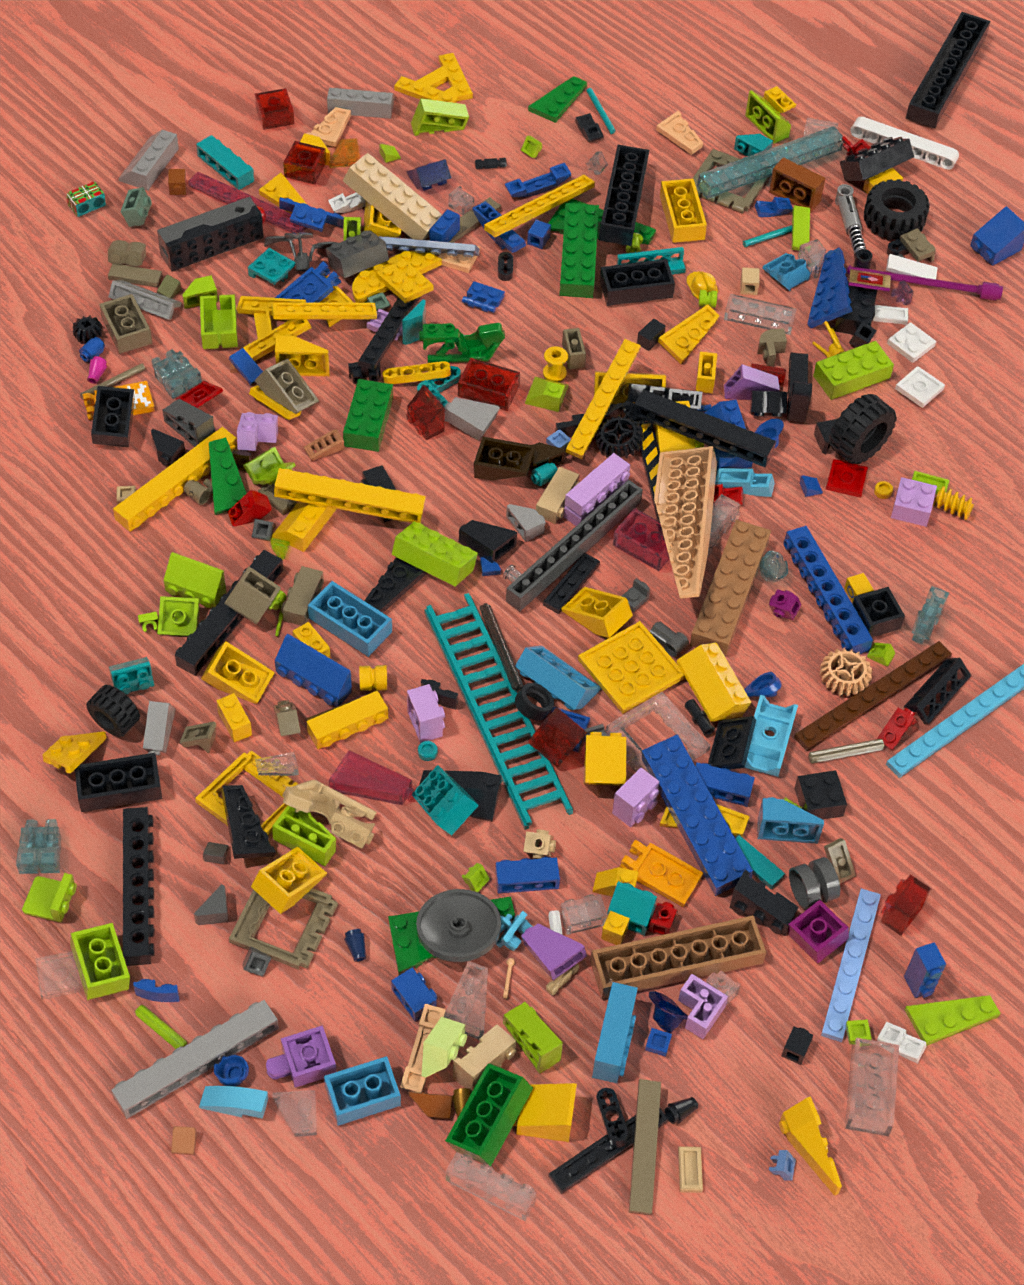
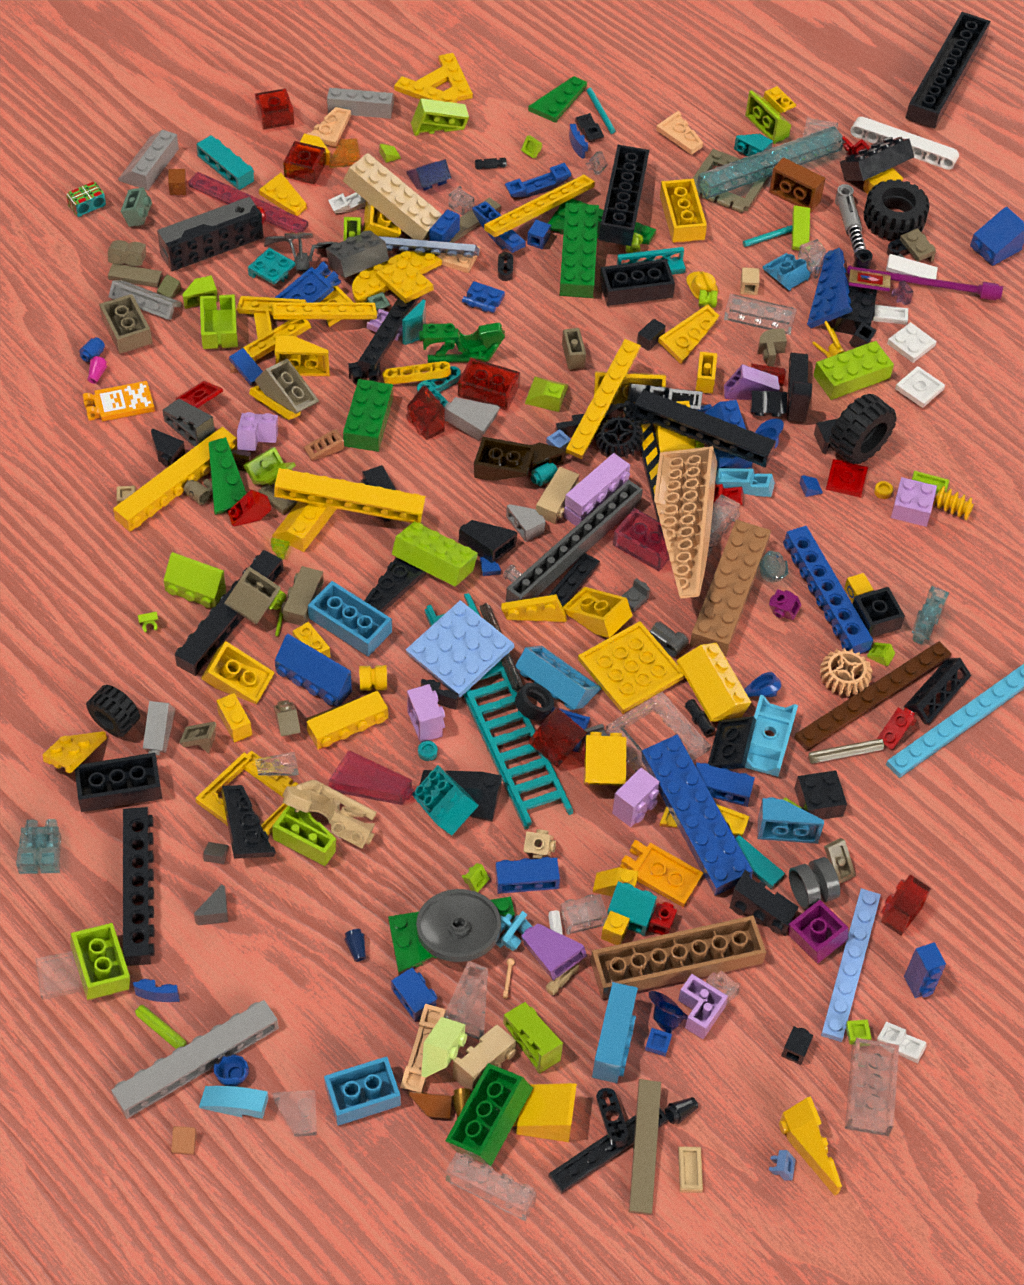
(50, 897): lime bracket -> none
(87, 328): black gear -> none
(113, 416): black brick -> none
(116, 379): dark tan bar -> none
(132, 675): teal slope -> none
(176, 373): clear light blue hips -> none
(178, 616): lime slope -> none
(254, 913): dark tan hinge -> none
(256, 961): dark grey slope -> none
(263, 529): dark grey slope -> none
(287, 879): yellow slope -> none
(305, 1058): medium lavender brick -> none
(309, 216): blue bracket -> none
(460, 648): none -> light blue plate
(535, 609): none -> yellow wing
(555, 358): yellow hose -> none
(577, 141): none -> blue slope
(777, 207): blue slope -> none
(947, 1018): lime wing -> none

